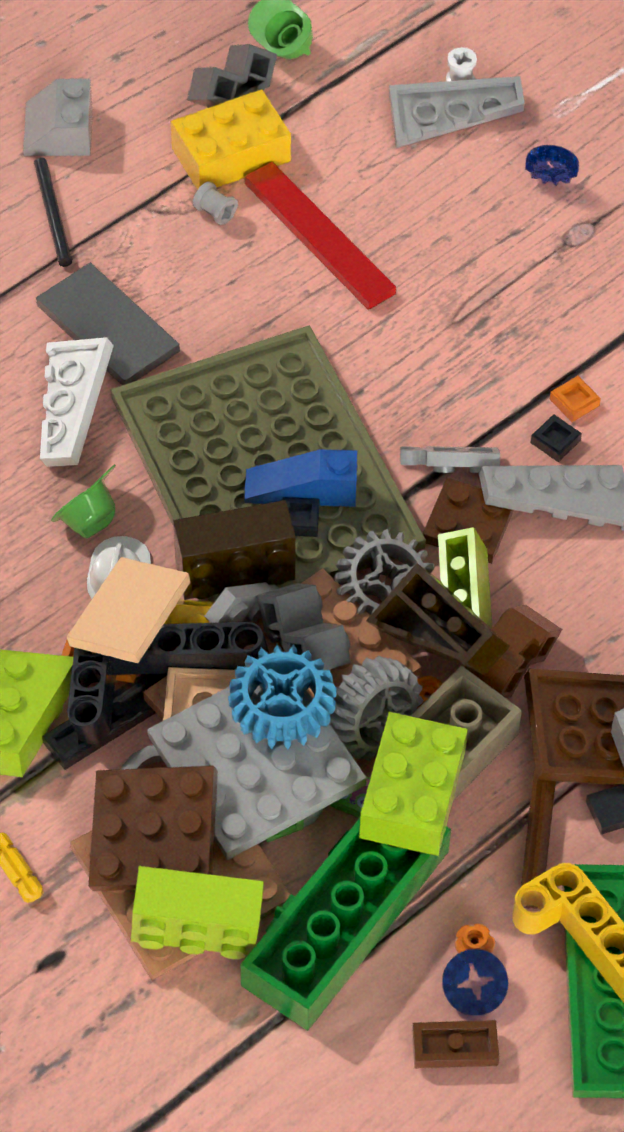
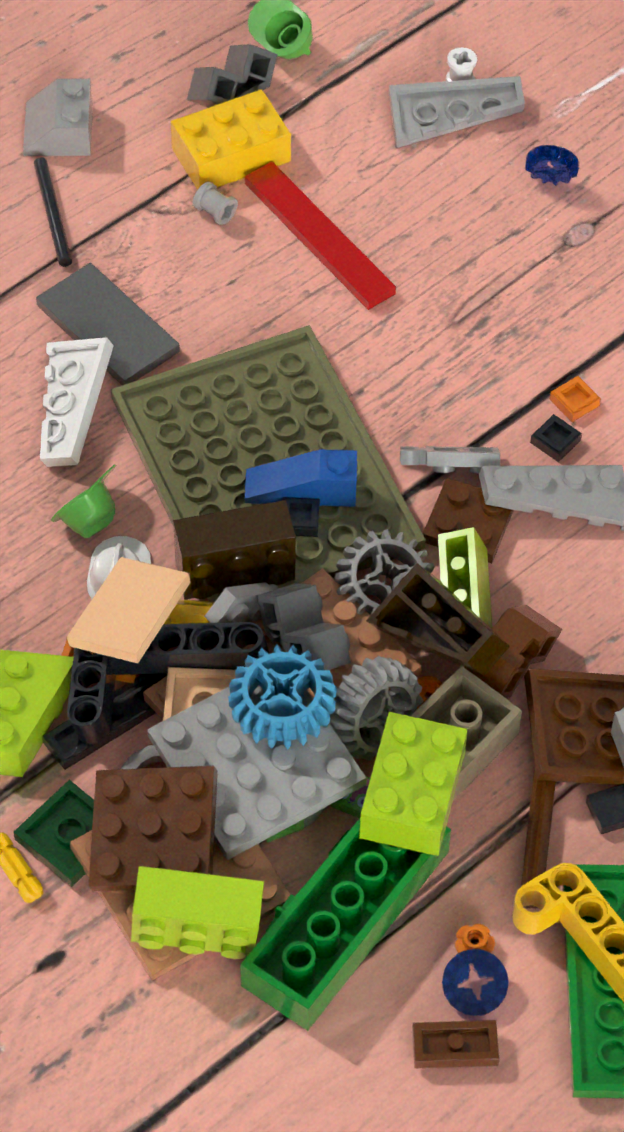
(54, 826): none -> dark green plate

